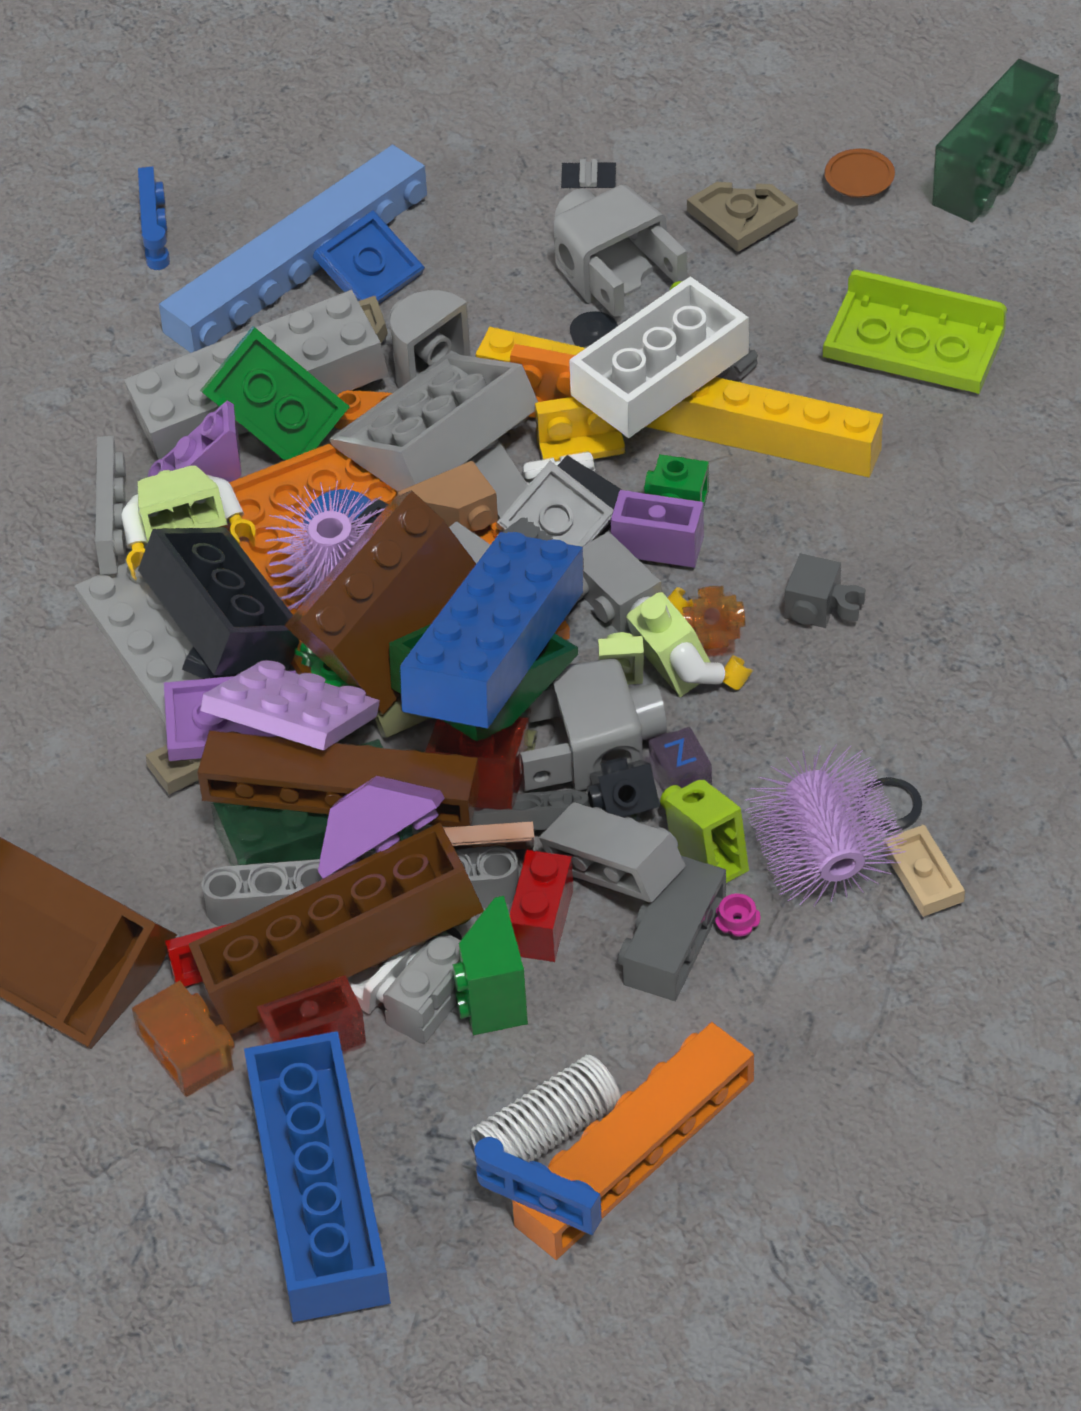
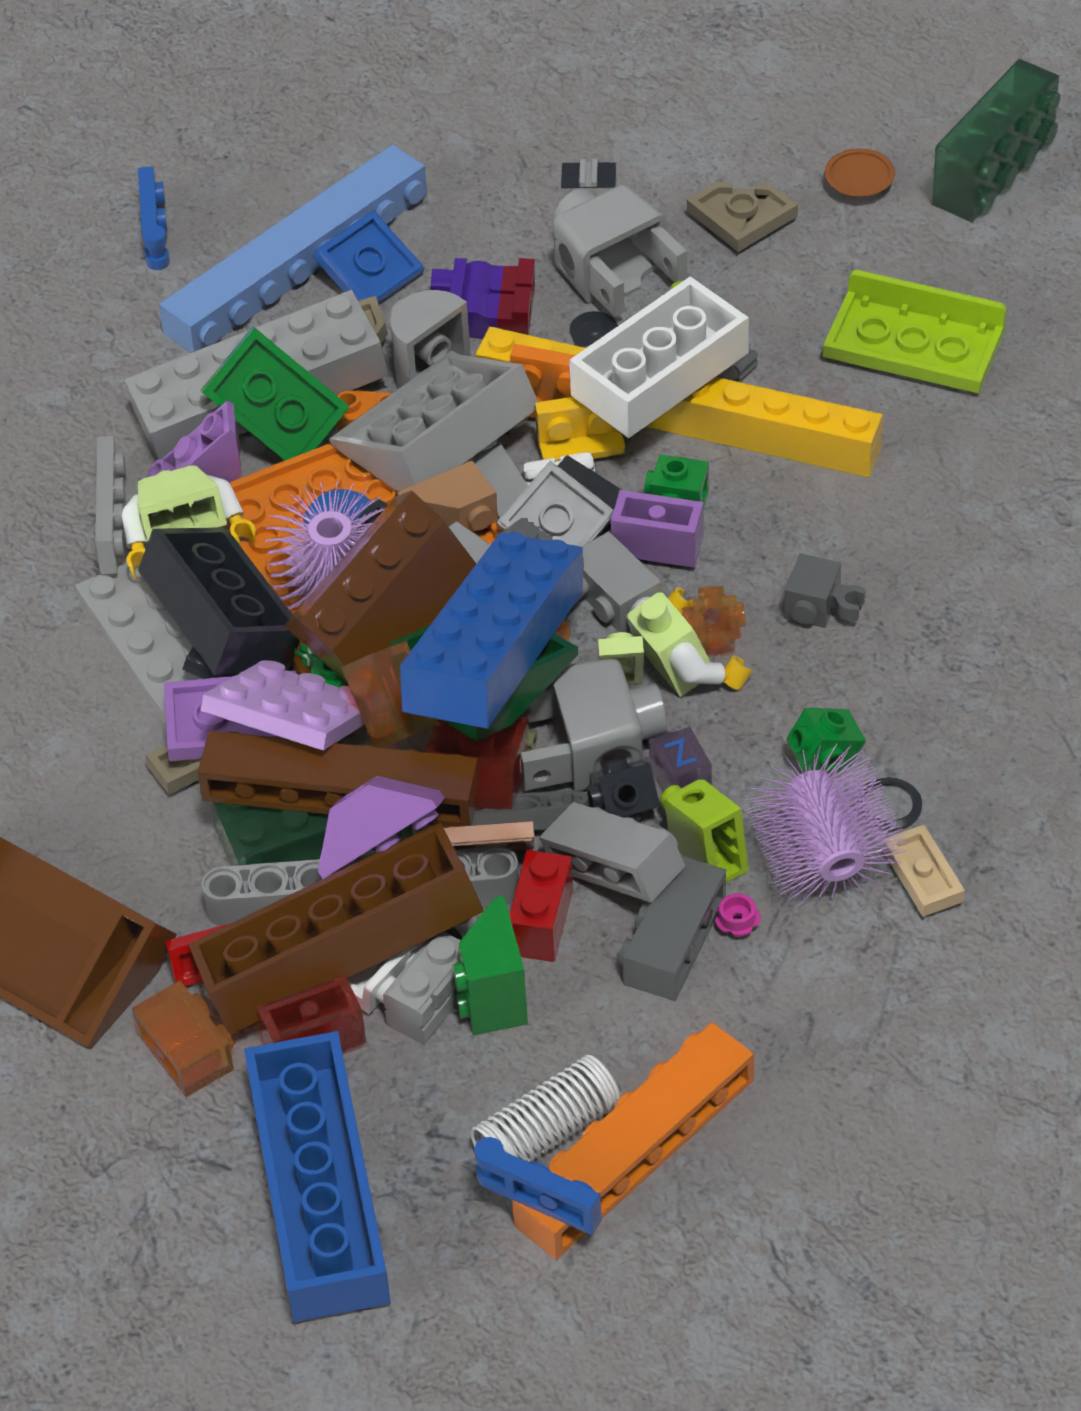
(377, 692): none -> clear orange brick
(493, 293): none -> hips
(825, 728): none -> green brick

